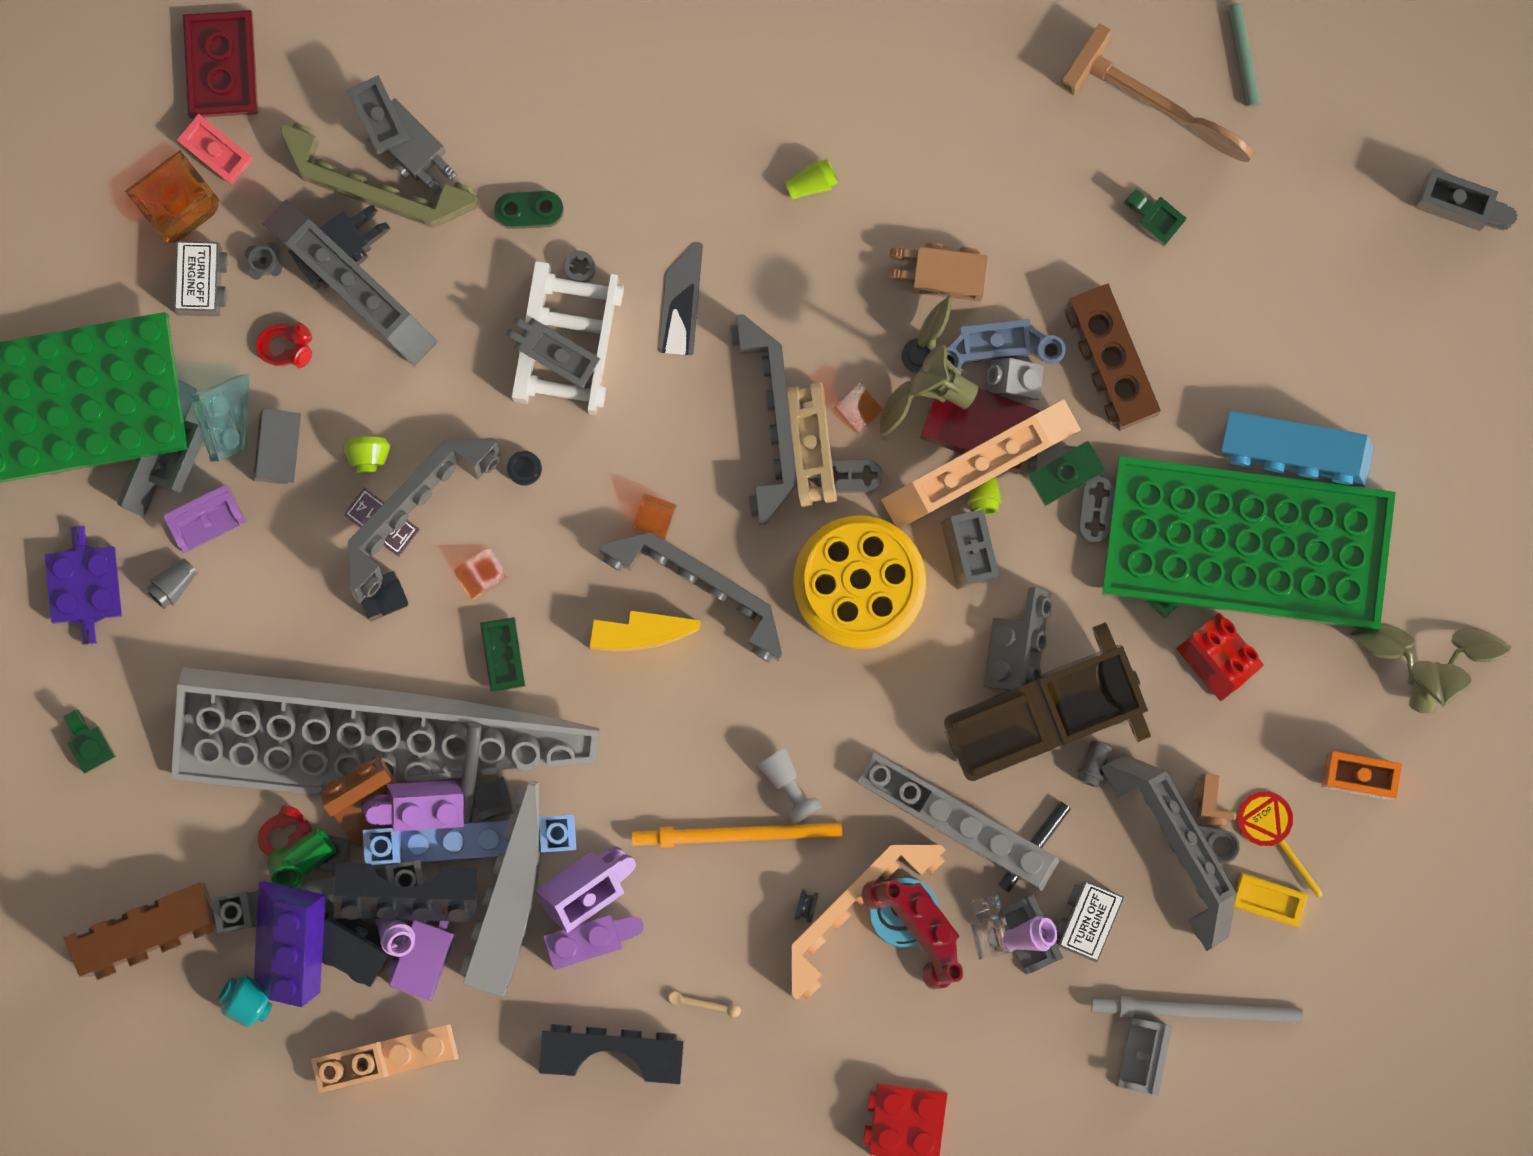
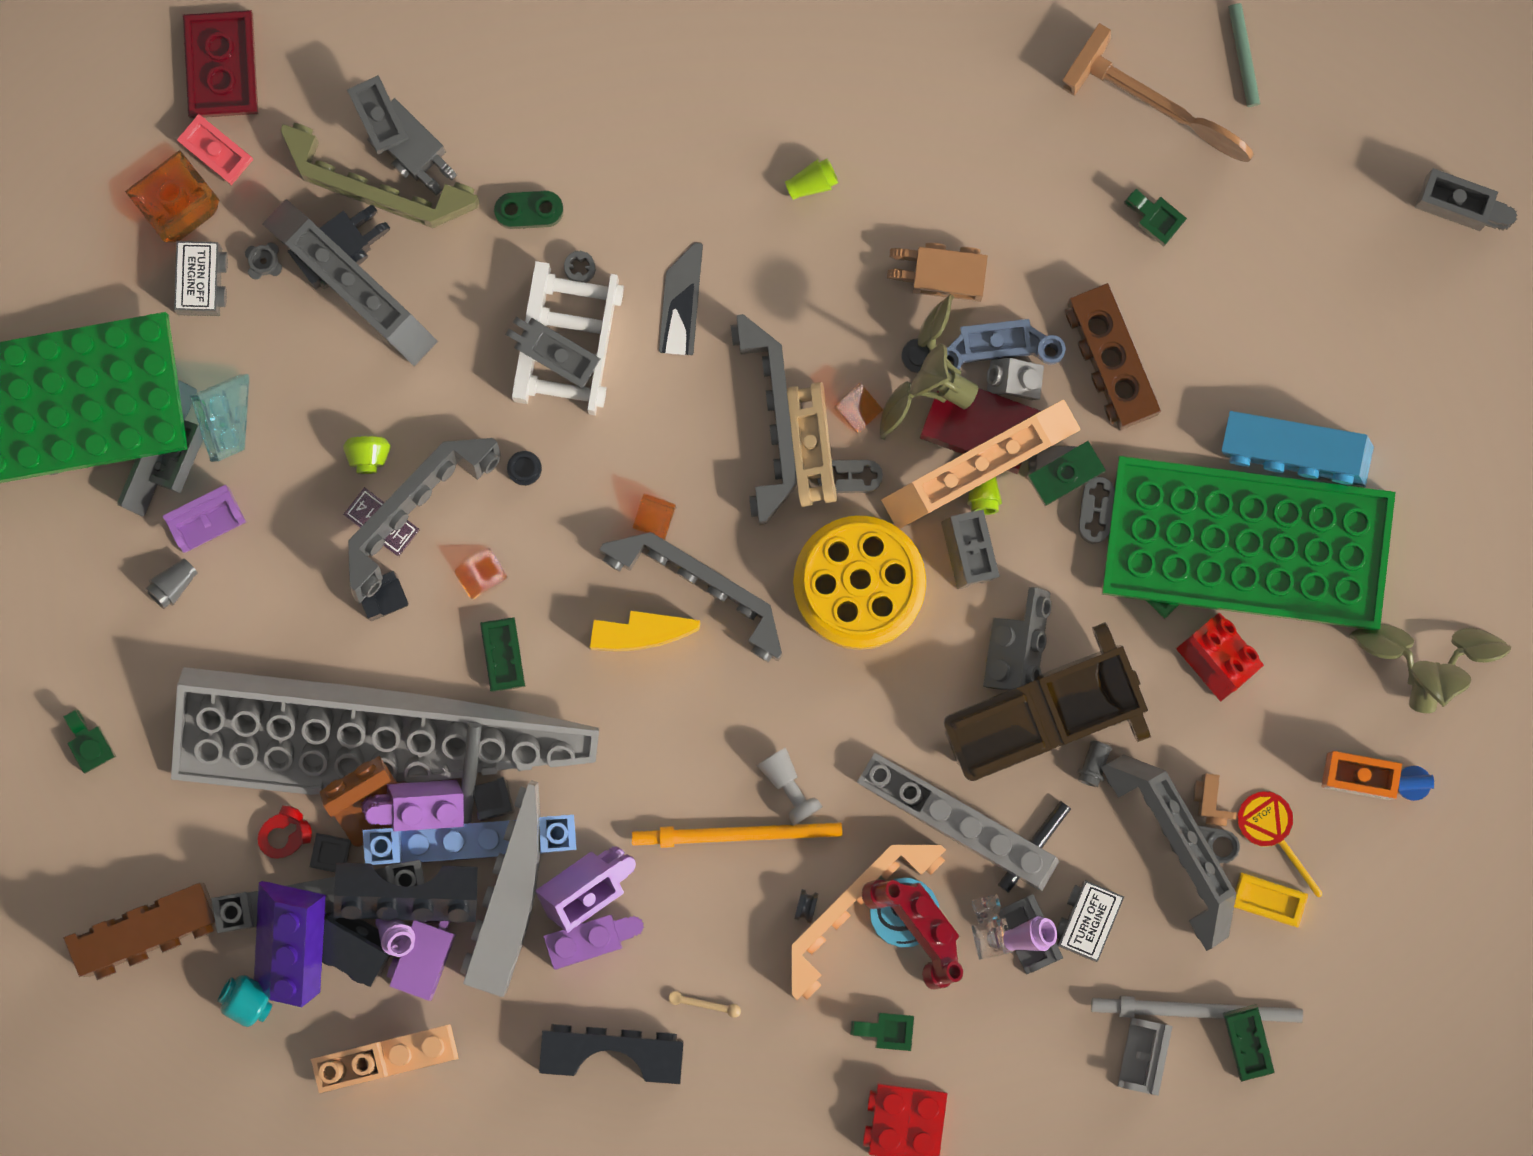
(83, 585): dark purple plate -> none
(276, 446): dark grey hinge -> none
(297, 356): red piece -> none
(300, 858): green piece -> none
(891, 1031): none -> dark green plate
(1248, 1042): none -> dark green plate
(1415, 783): none -> blue plate

